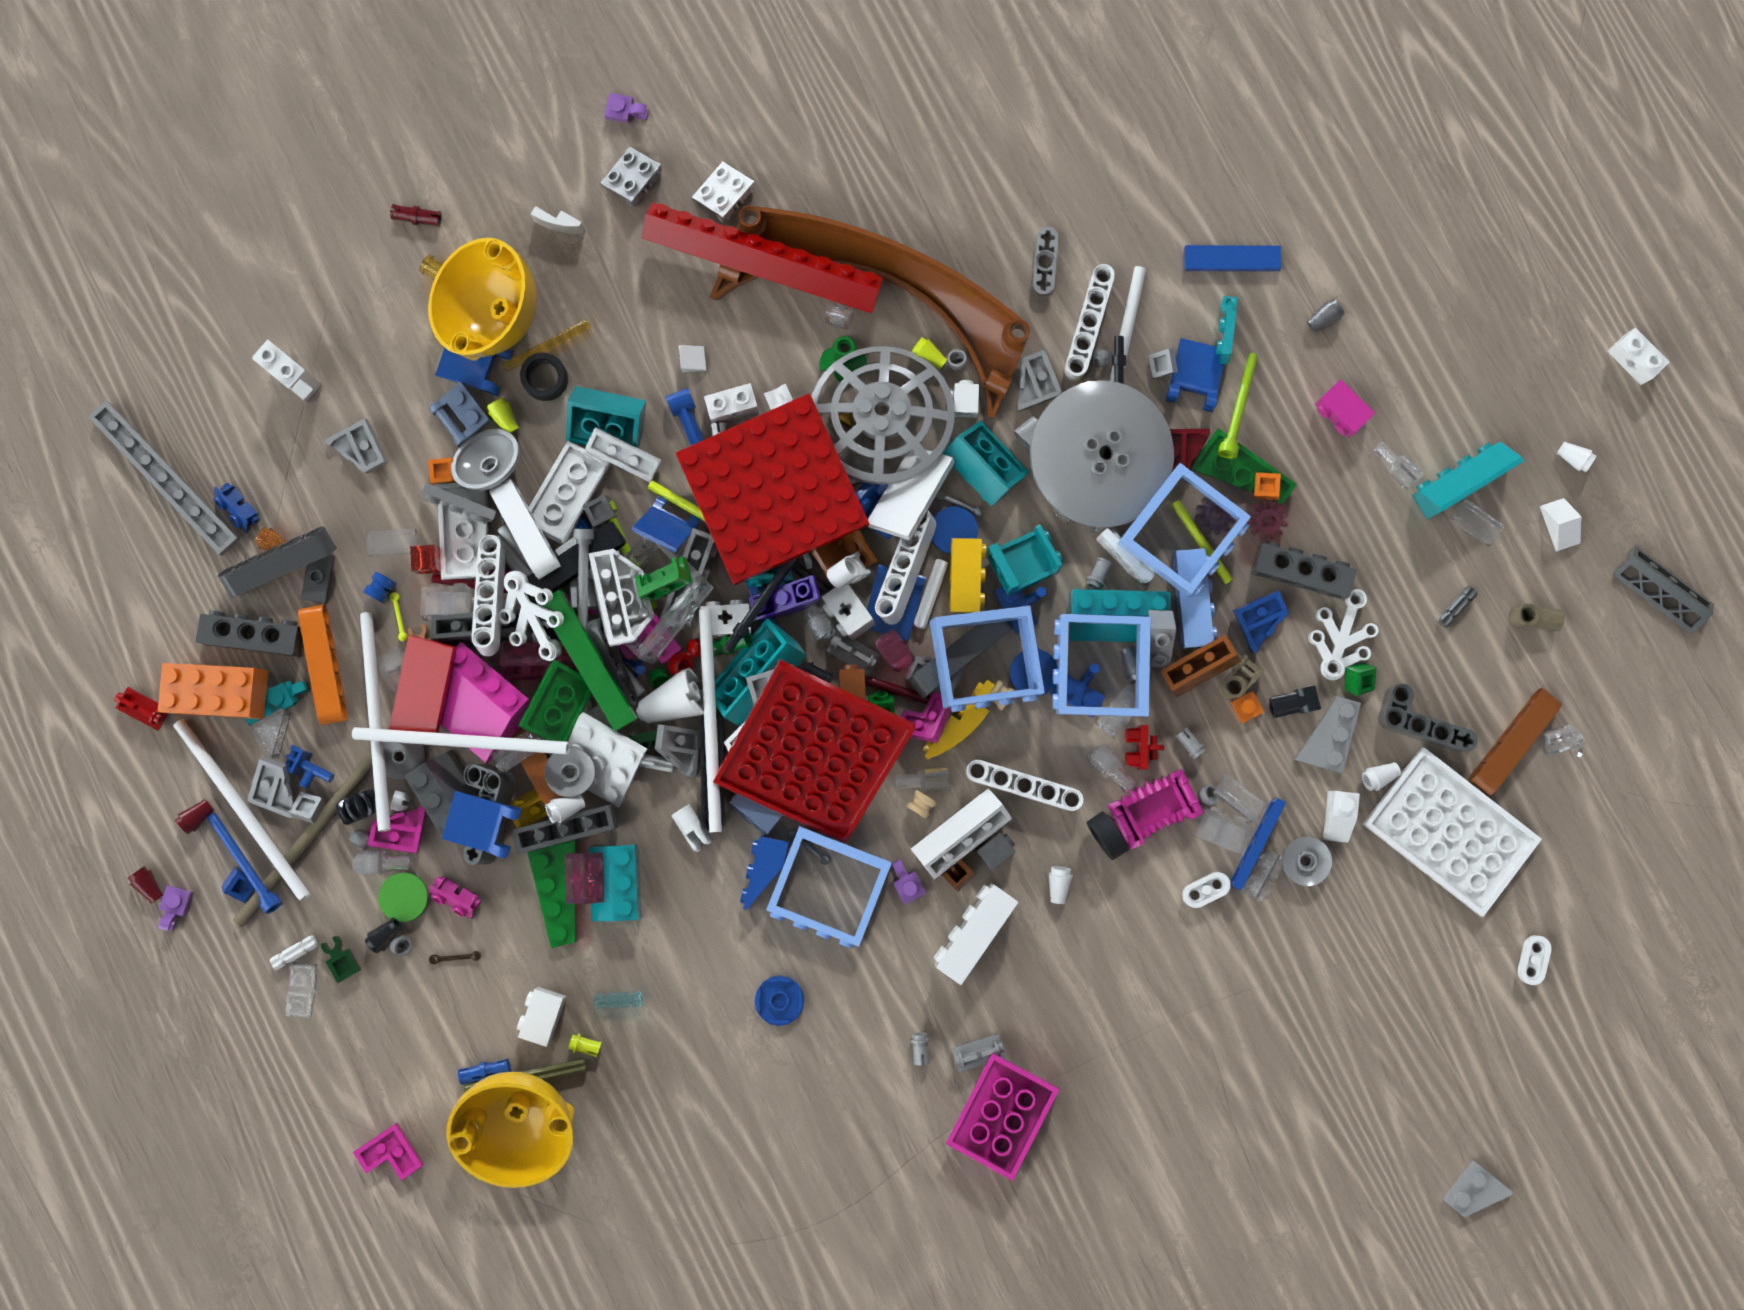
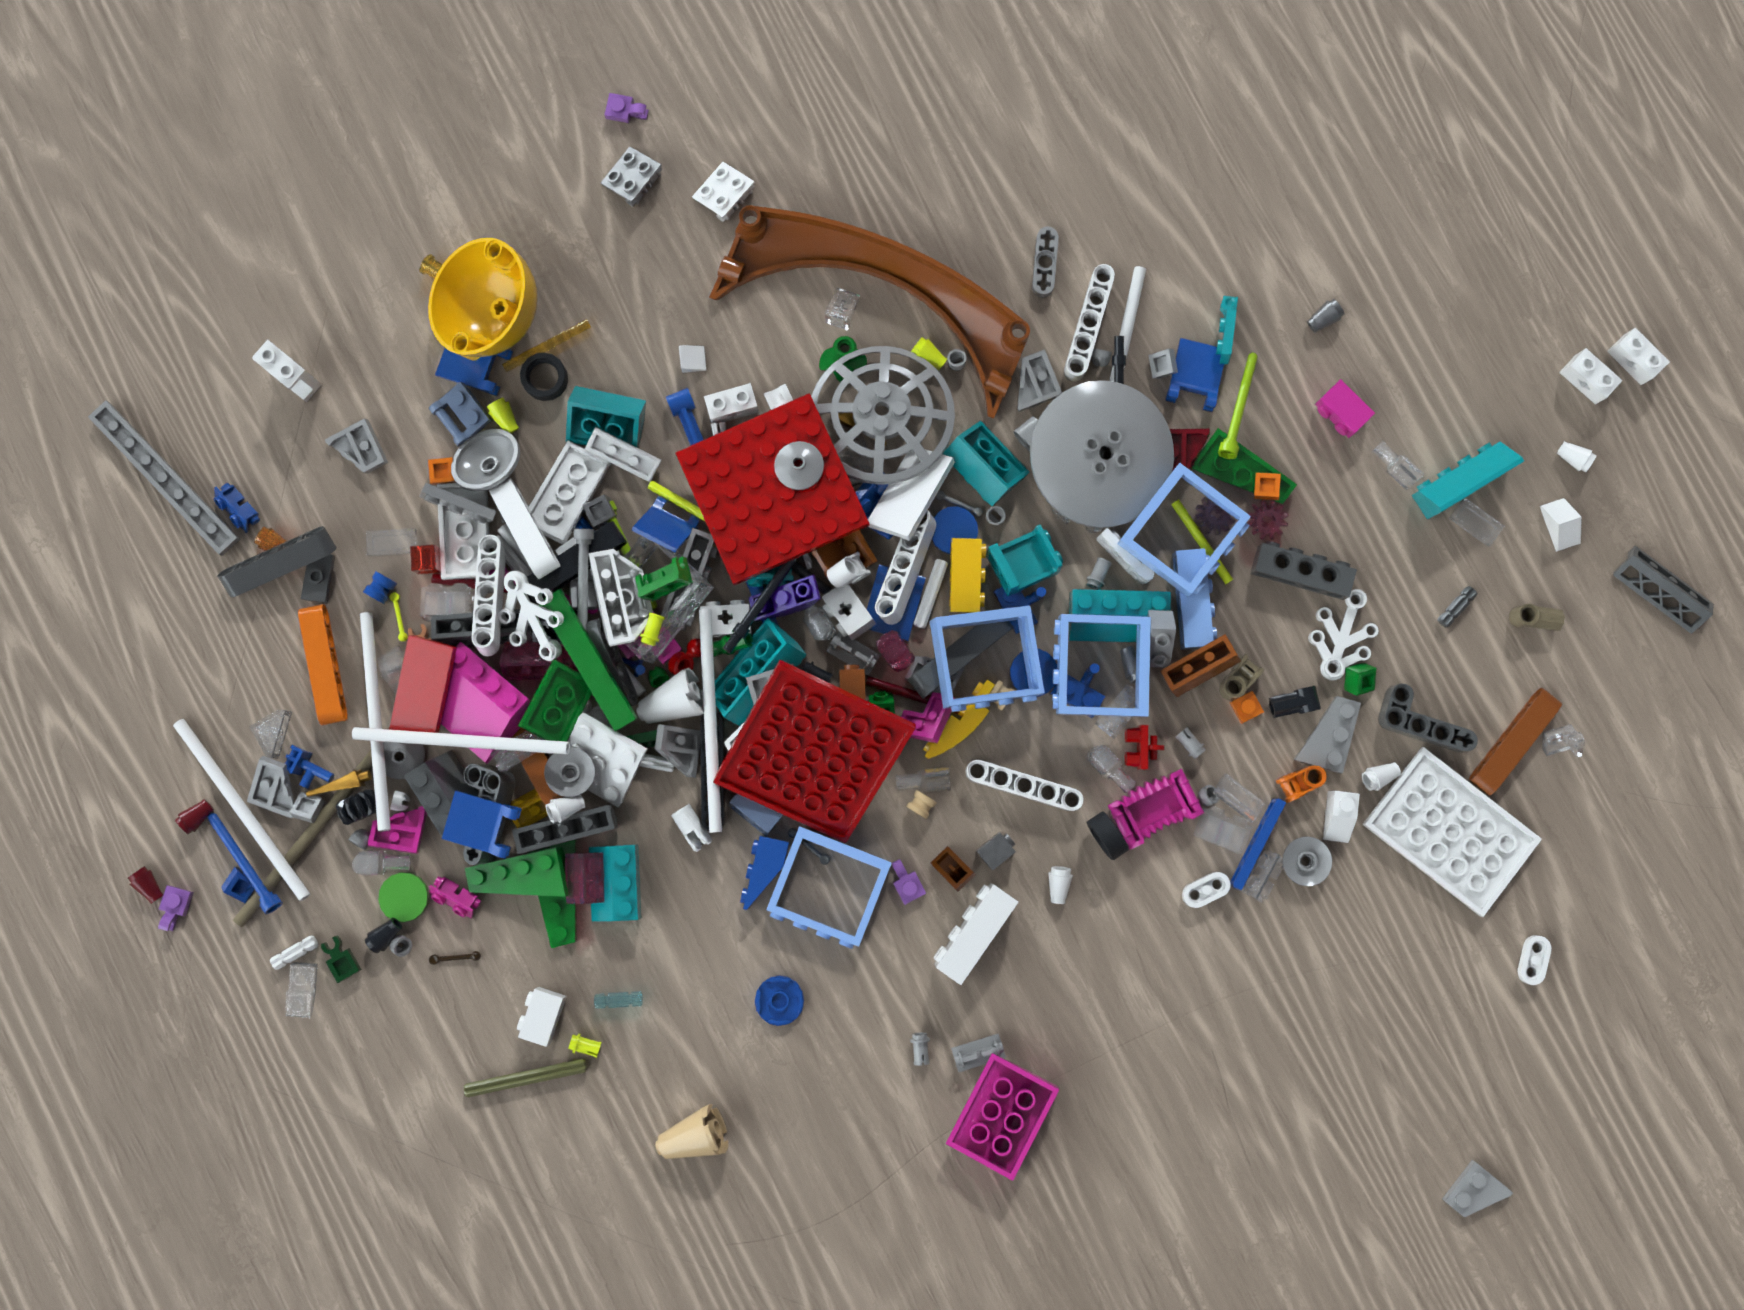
(140, 708): red hinge -> none
(211, 634): dark grey brick -> none
(213, 691): orange brick -> none
(281, 697): teal hinge -> none
(351, 780): none -> pearl gold piece
(390, 1146): dark pink plate -> none
(415, 215): dark red pin -> none
(482, 1071): blue pin -> none
(520, 1131): yellow piece -> none
(527, 874): none -> green wing
(562, 223): white slope -> none
(652, 629): none -> neon yellow pin
(694, 1136): none -> tan cone
(761, 257): red brick -> none
(799, 477): none -> light grey dish
(961, 833): white brick -> none
(965, 399): white brick -> none
(992, 519): none -> light grey hinge
(1232, 258): blue tile -> none
(1260, 618): blue wing -> none
(1297, 783): none -> orange piece
(1590, 376): none -> white brick

